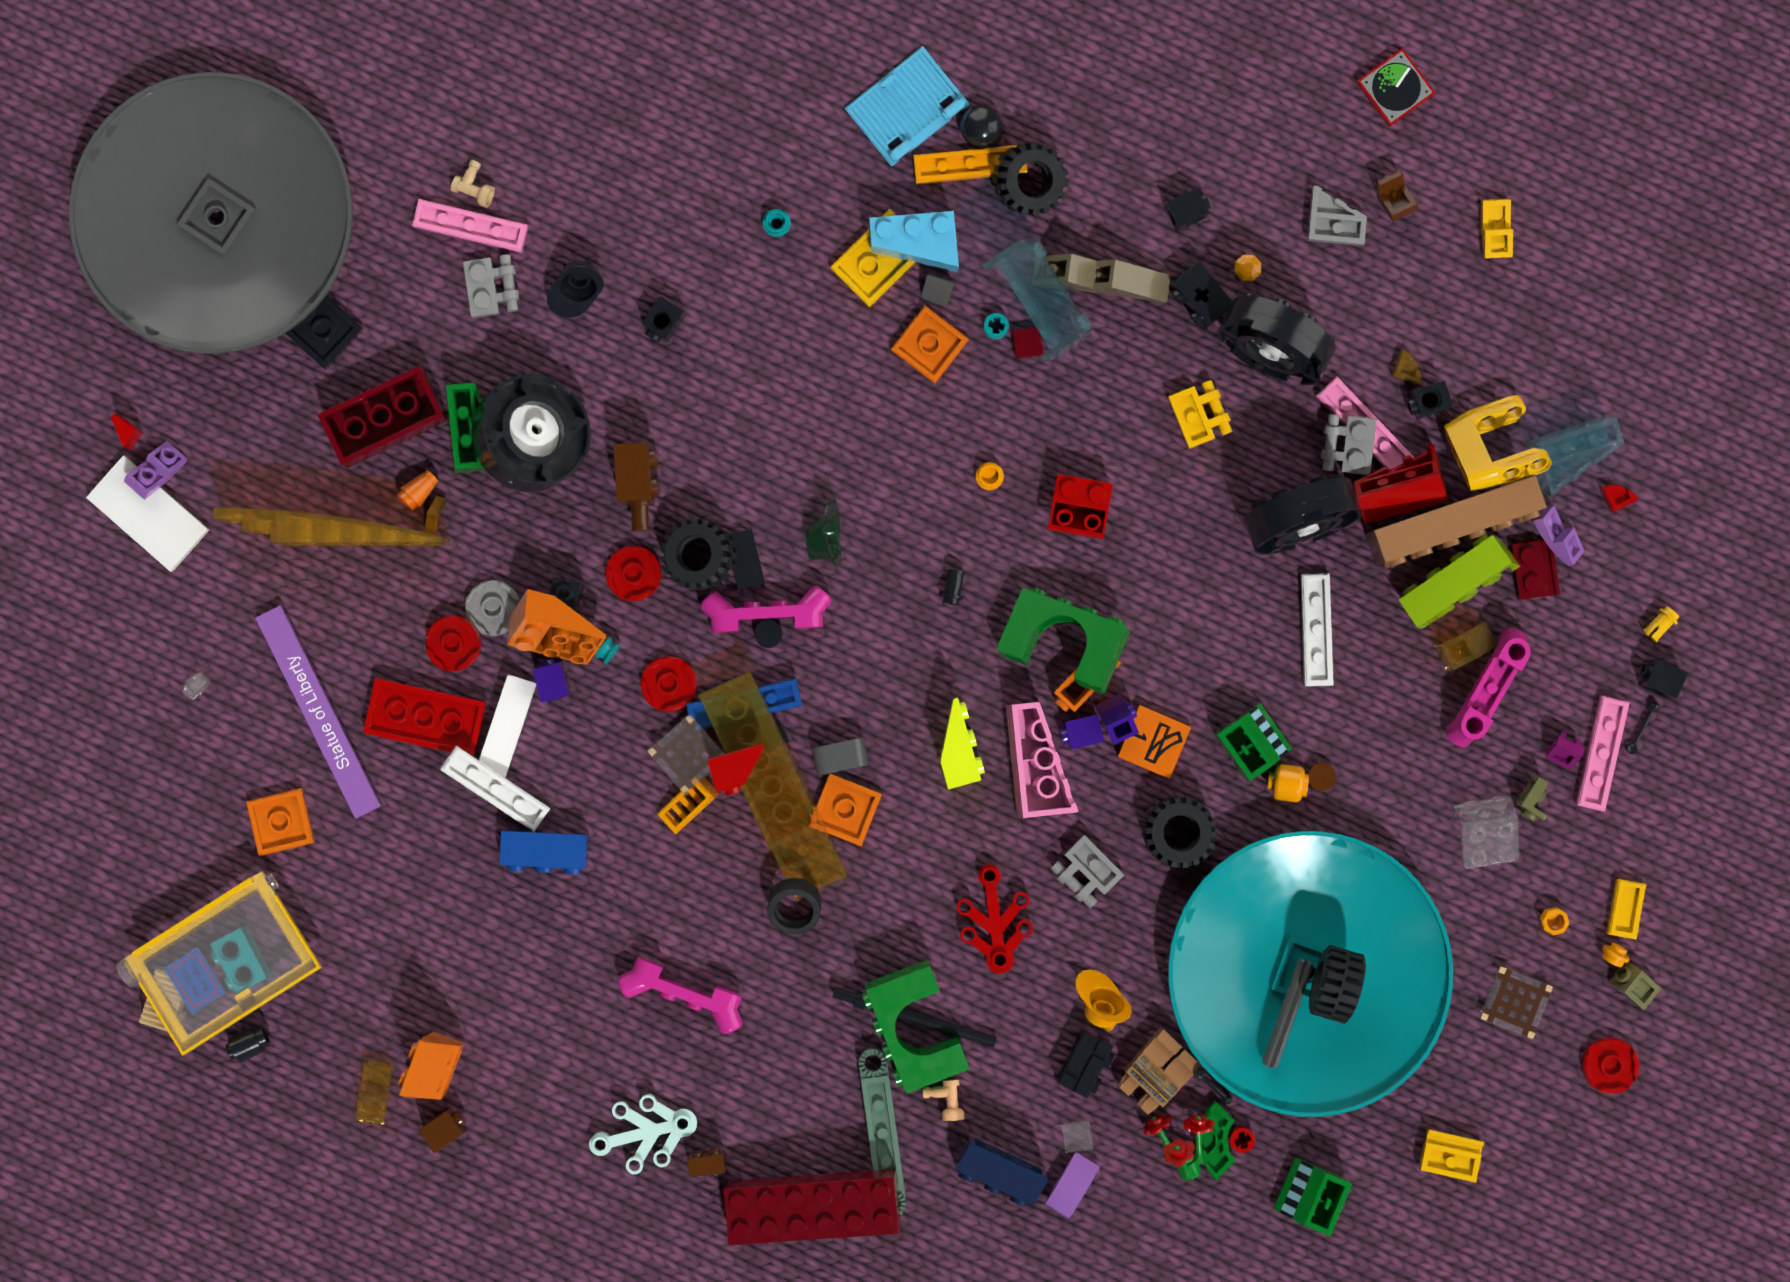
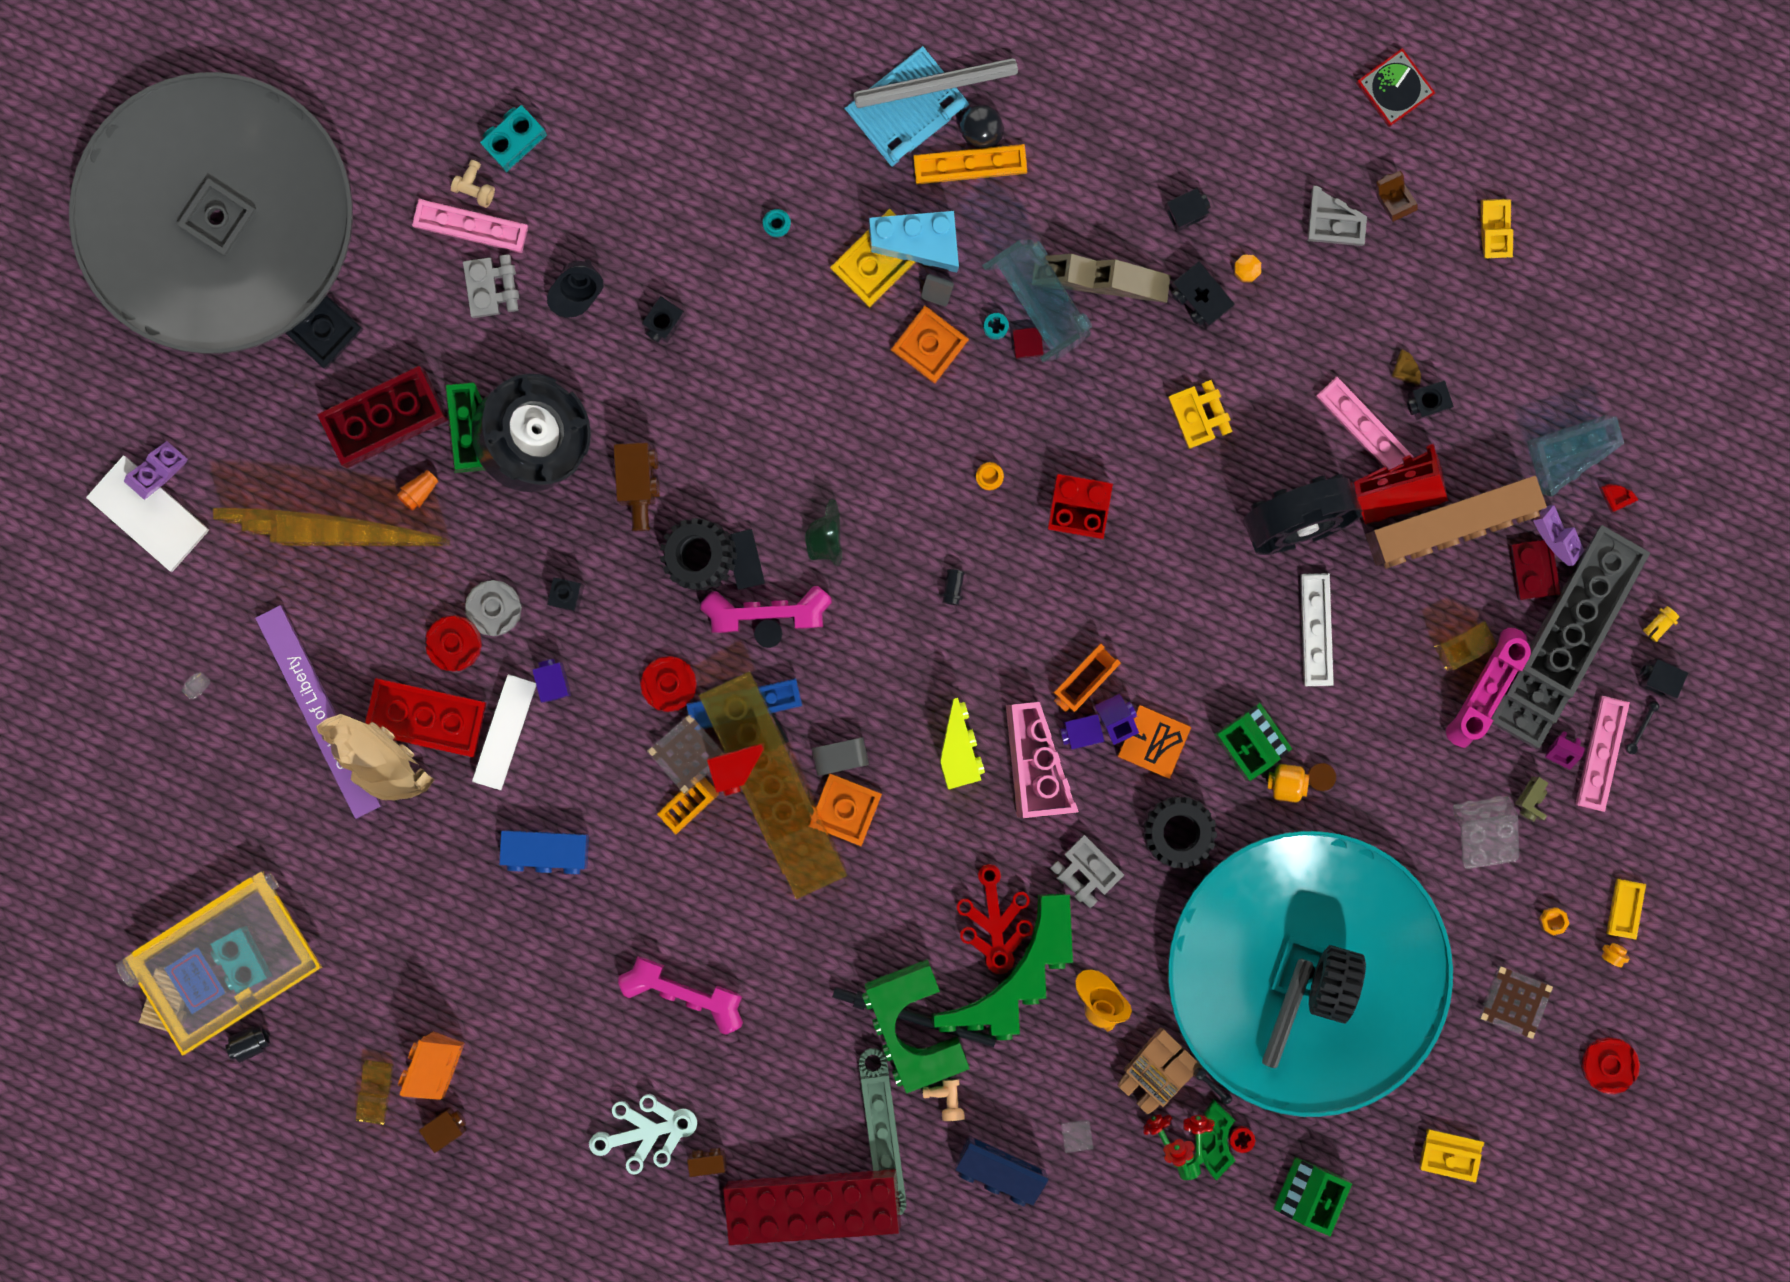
(126, 431): red slope -> none
(280, 822): orange tile -> none
(372, 748): none -> tan animal
(433, 515): pearl gold tile -> none
(494, 788): white tile -> none
(519, 143): none -> teal brick
(553, 629): orange slope -> none
(607, 651): teal bush -> none
(633, 573): red tile -> none
(789, 924): black tyre -> none
(935, 83): none -> light grey axle
(1027, 982): none -> green arch
(1037, 612): green arch -> none
(1052, 184): black tyre -> none
(1072, 1185): medium lavender slope -> none
(1084, 1064): black brick -> none
(1277, 339): black piece -> none
(1358, 444): light grey plate -> none
(1458, 580): lime wedge -> none
(1472, 456): yellow connector -> none
(1570, 636): none -> dark grey slope
(1635, 985): olive bracket -> none

